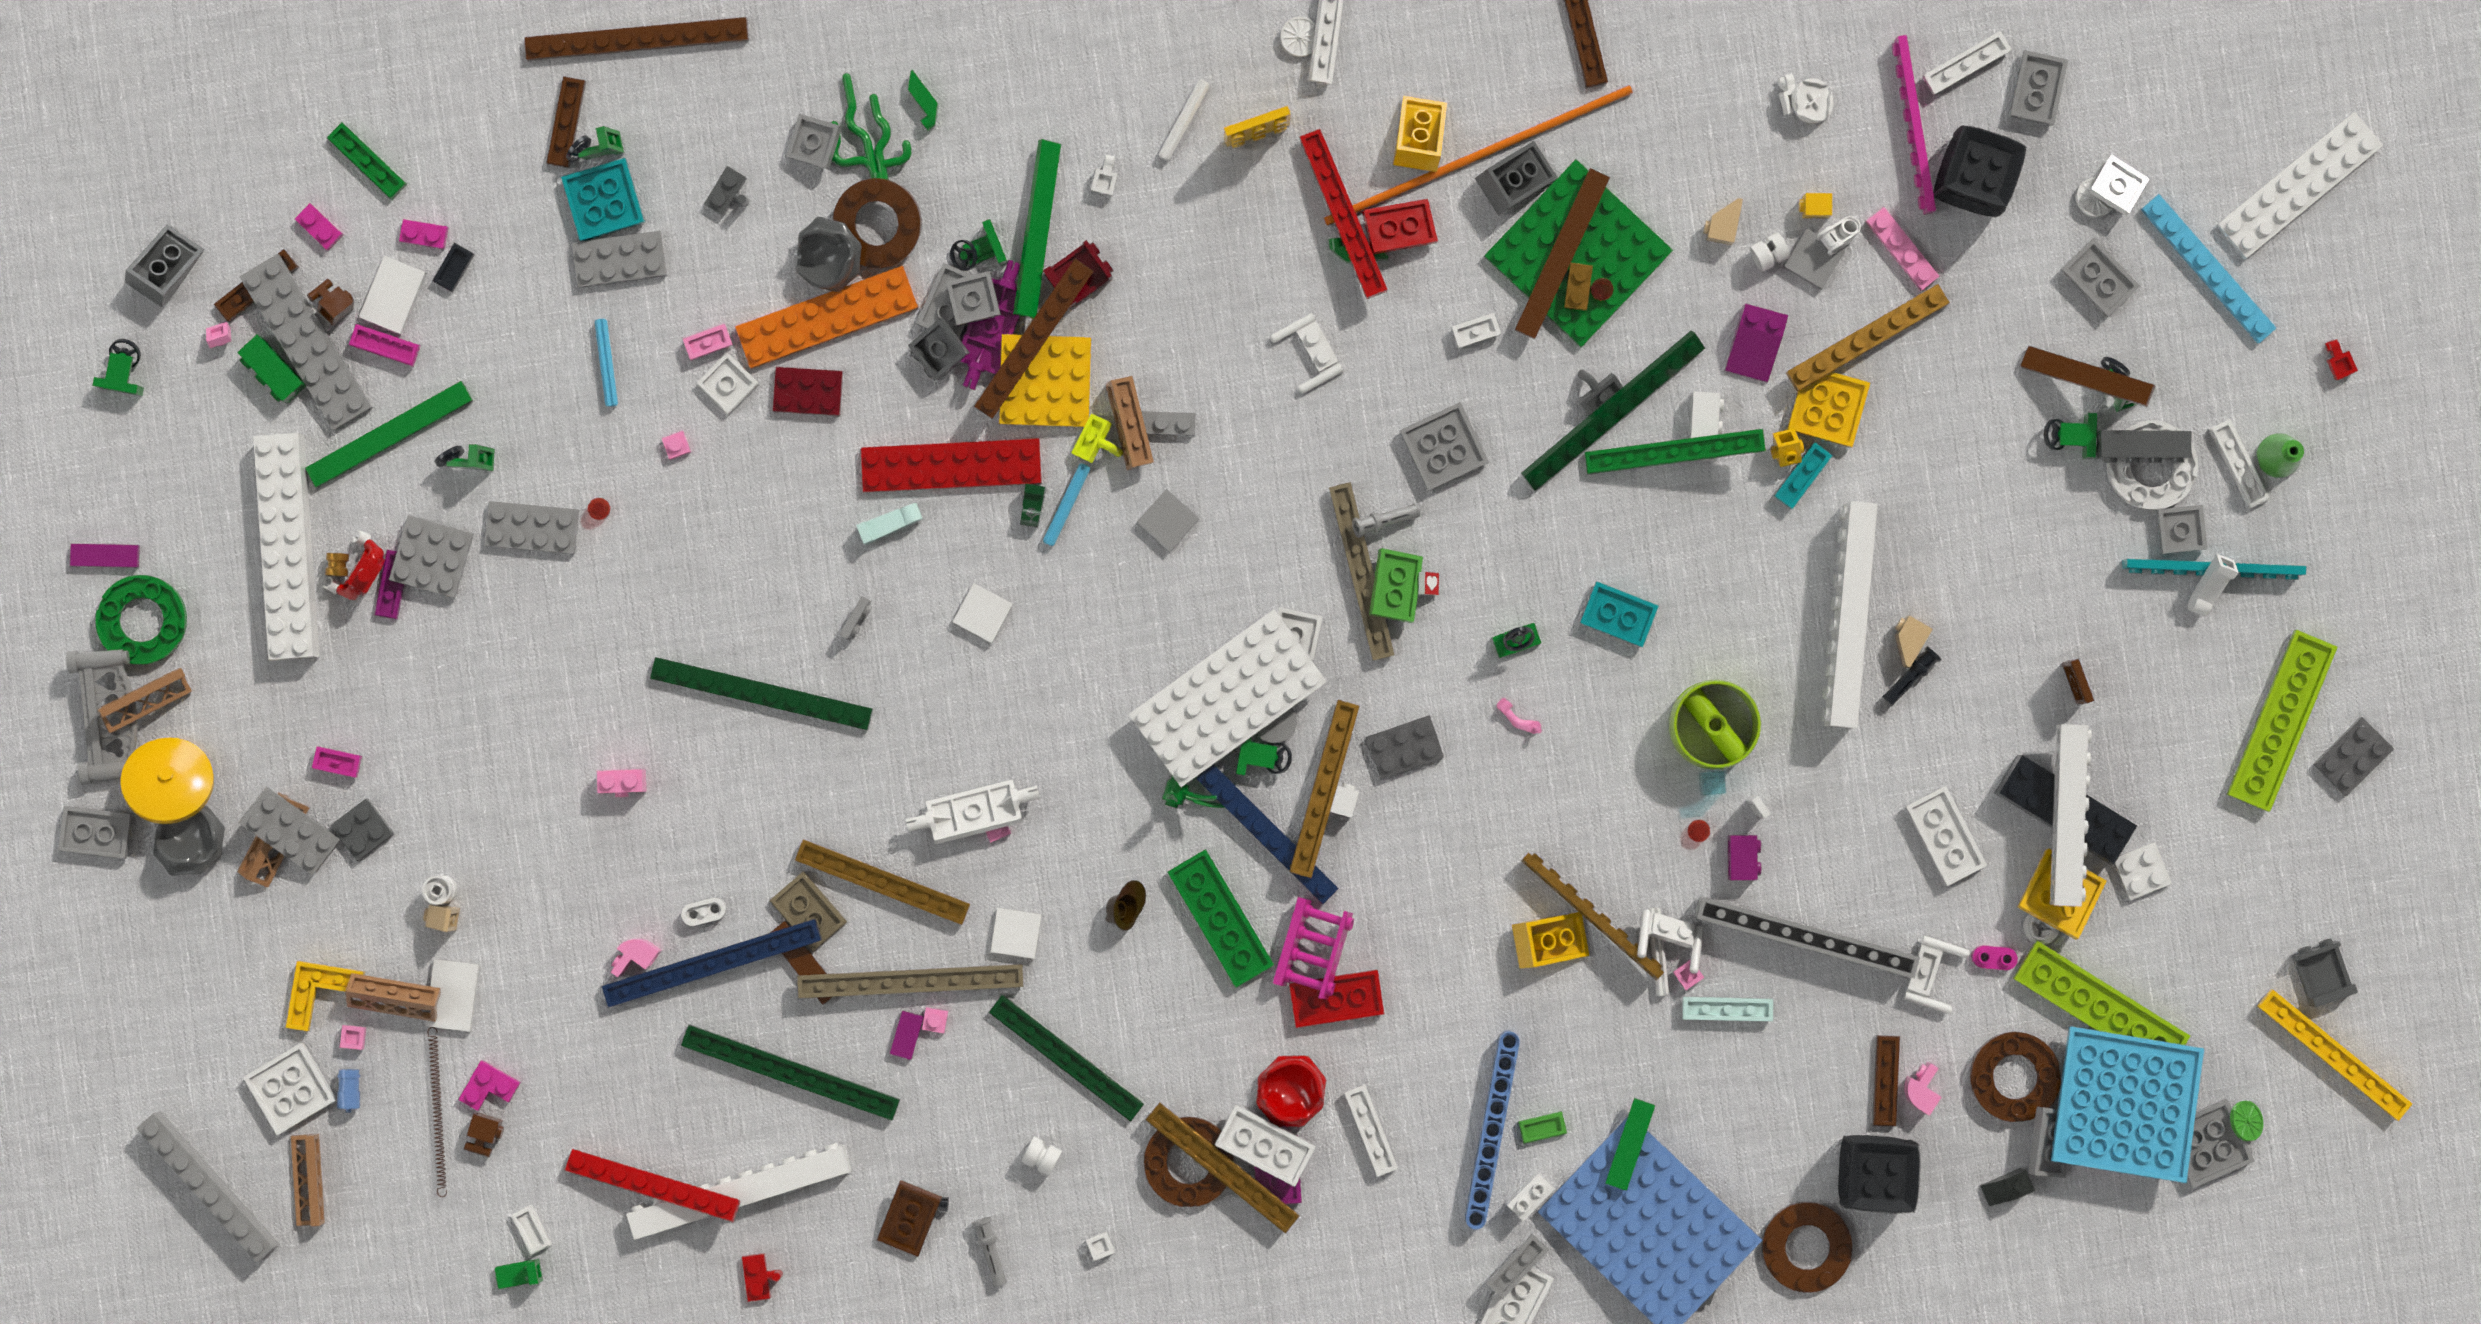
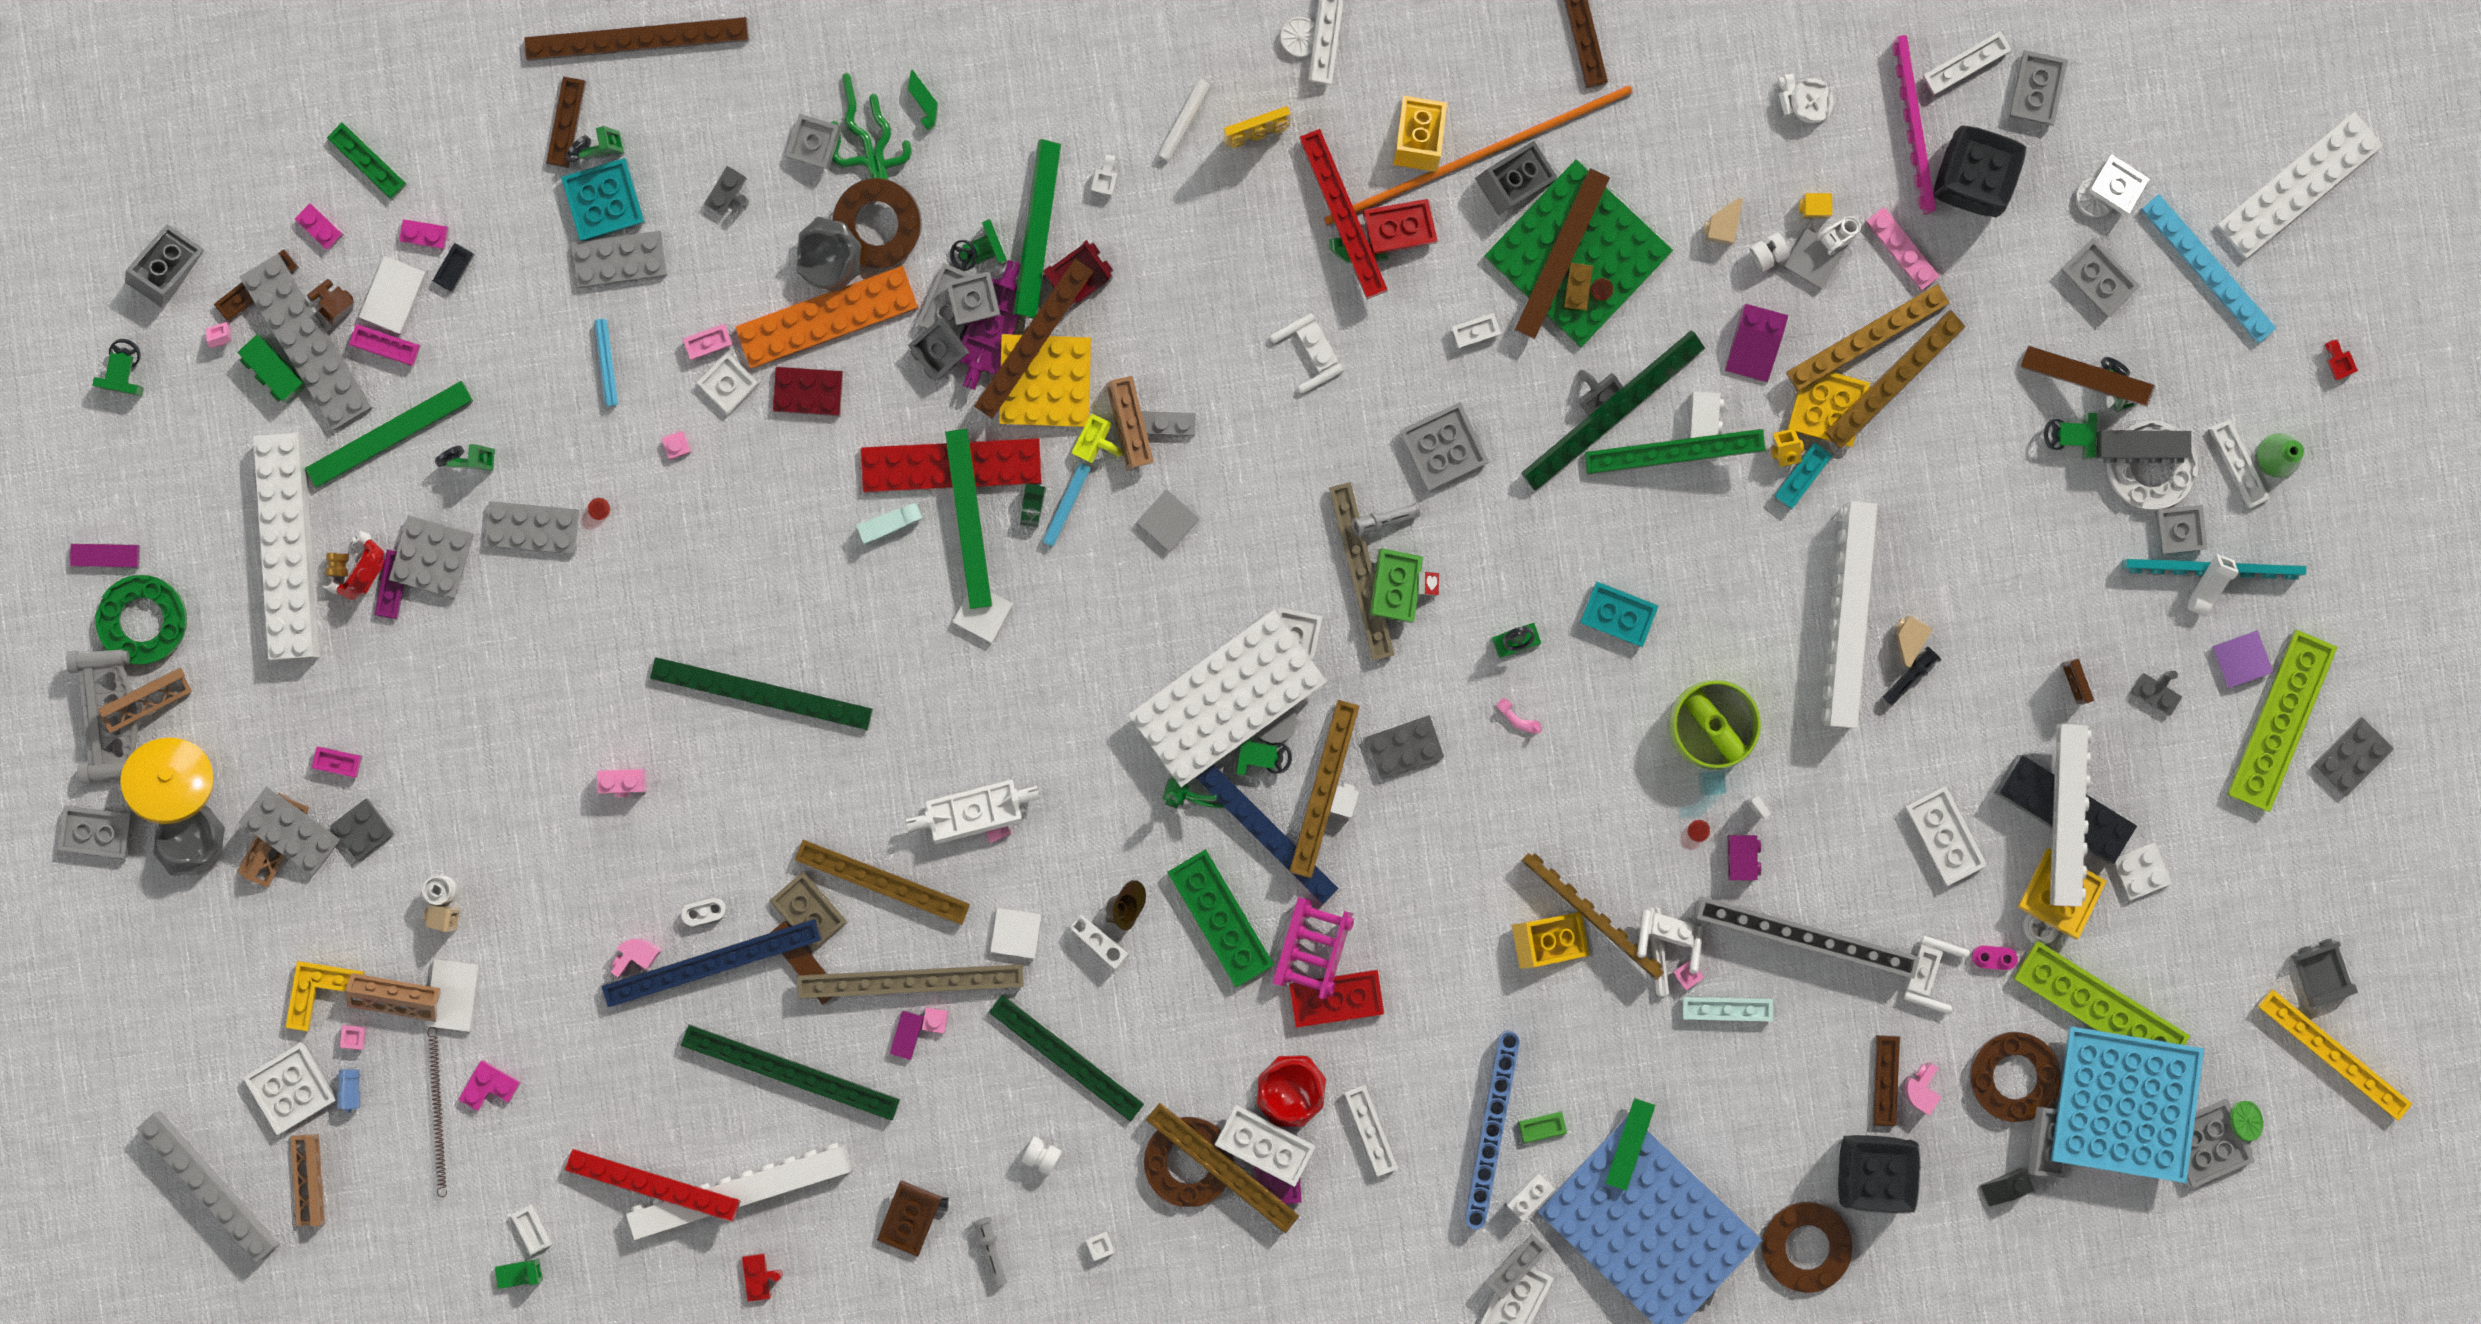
(483, 1129): reddish brown brick -> none
(861, 610): light grey plate -> none
(968, 518): none -> green tile
(1099, 941): none -> white leg
(1894, 379): none -> pearl gold plate
(2157, 692): none -> dark grey plate
(2243, 659): none -> medium lavender slope

